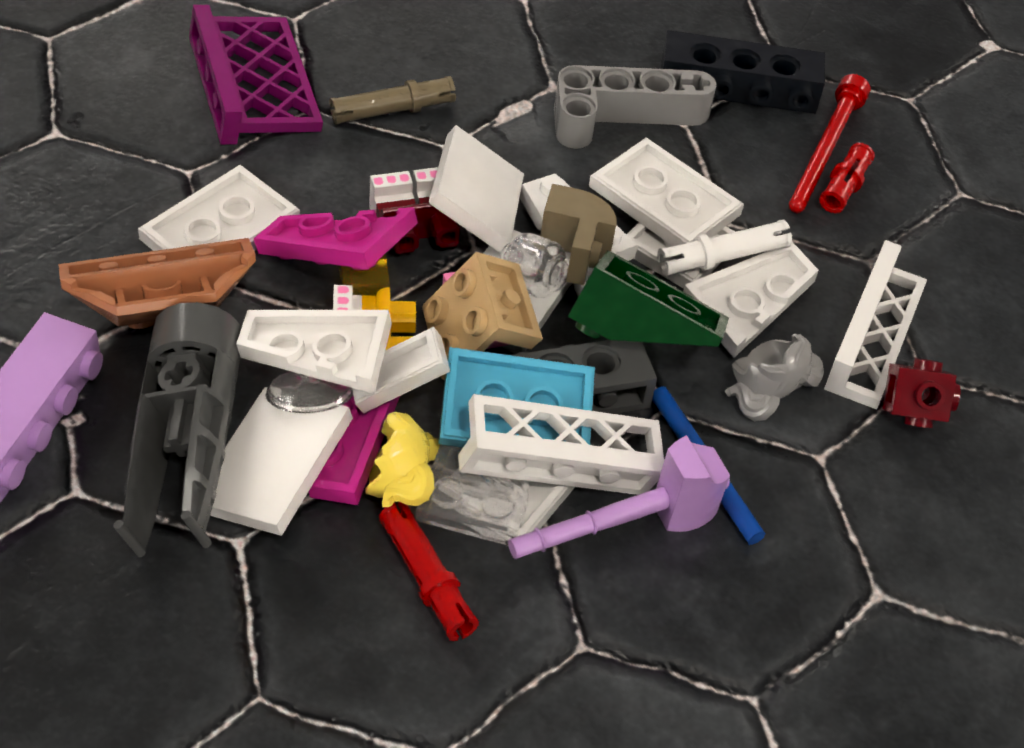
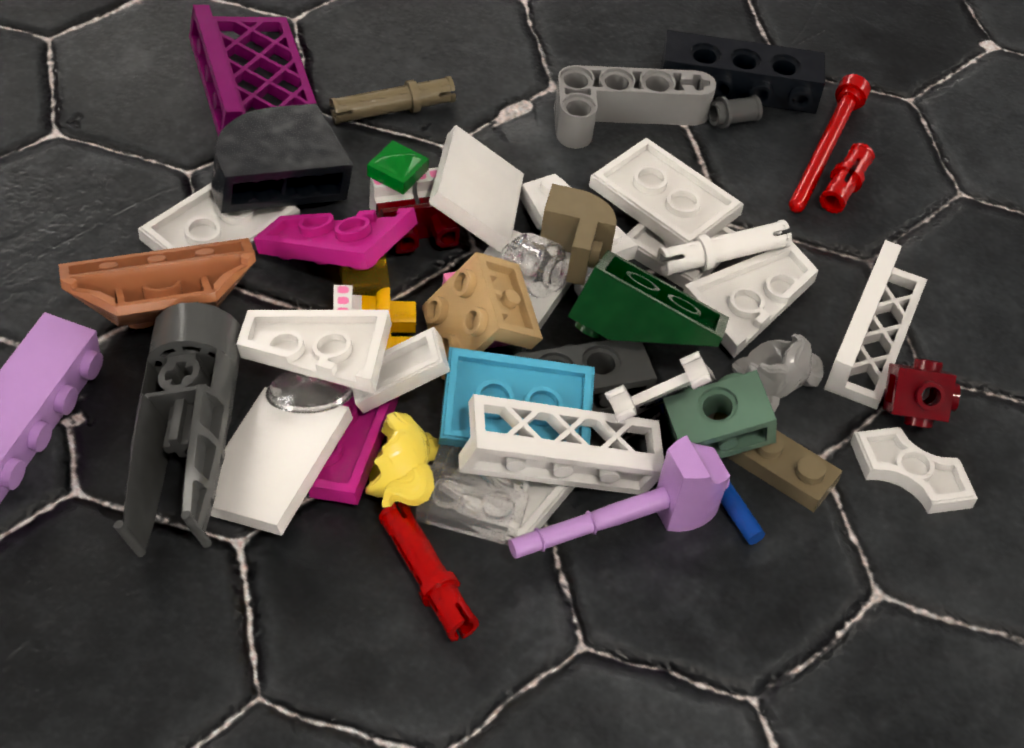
(279, 160): none -> black brick
(397, 167): none -> green tile
(628, 406): none -> white flag
(731, 111): none -> dark grey pin
(738, 395): none -> sand green brick
(790, 469): none -> dark tan plate
(932, 479): none -> white tile

